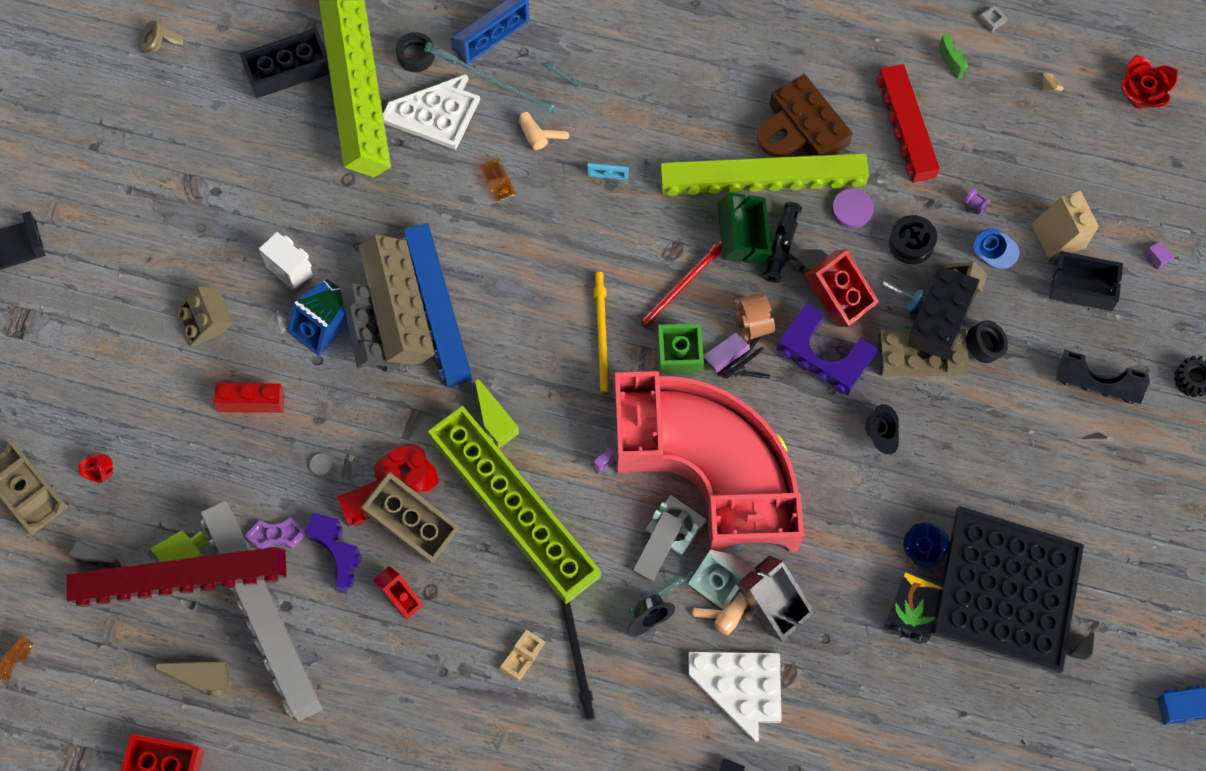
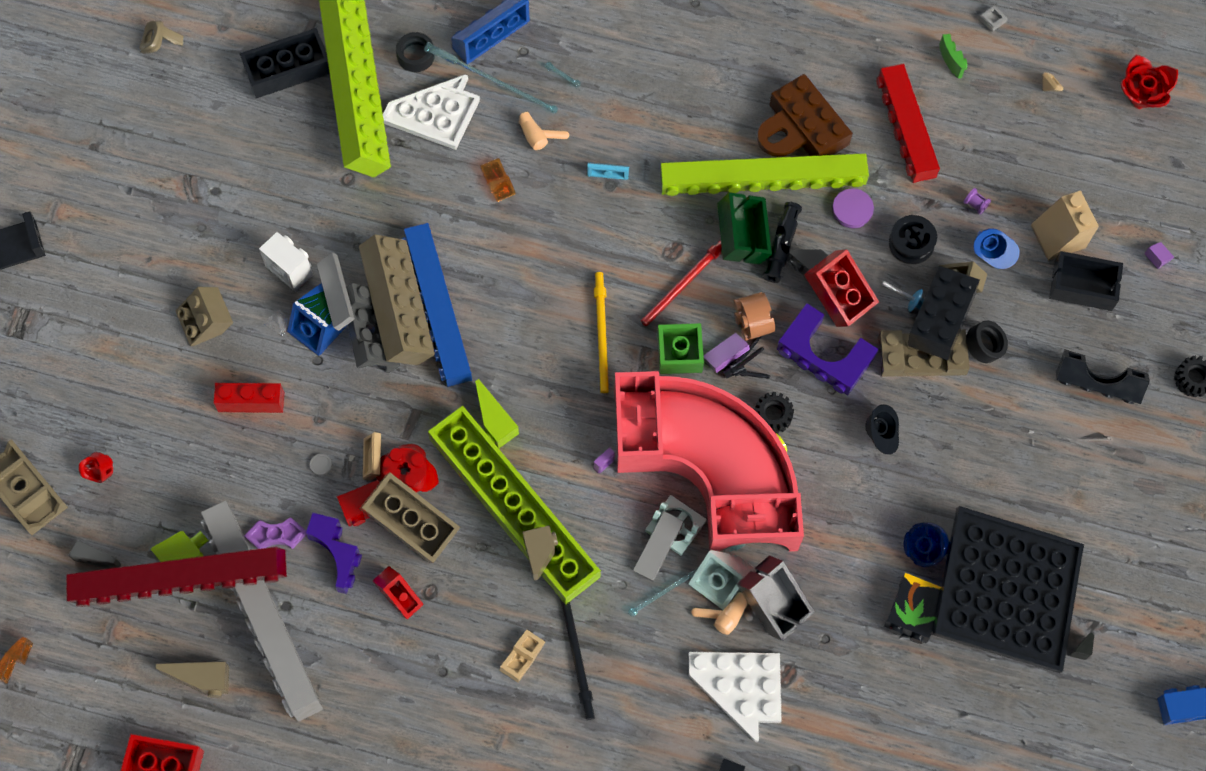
(335, 291): none -> light grey tile
(371, 456): none -> tan tile
(540, 548): none -> dark tan slope
(649, 613): black piece -> none
(782, 404): none -> black tyre

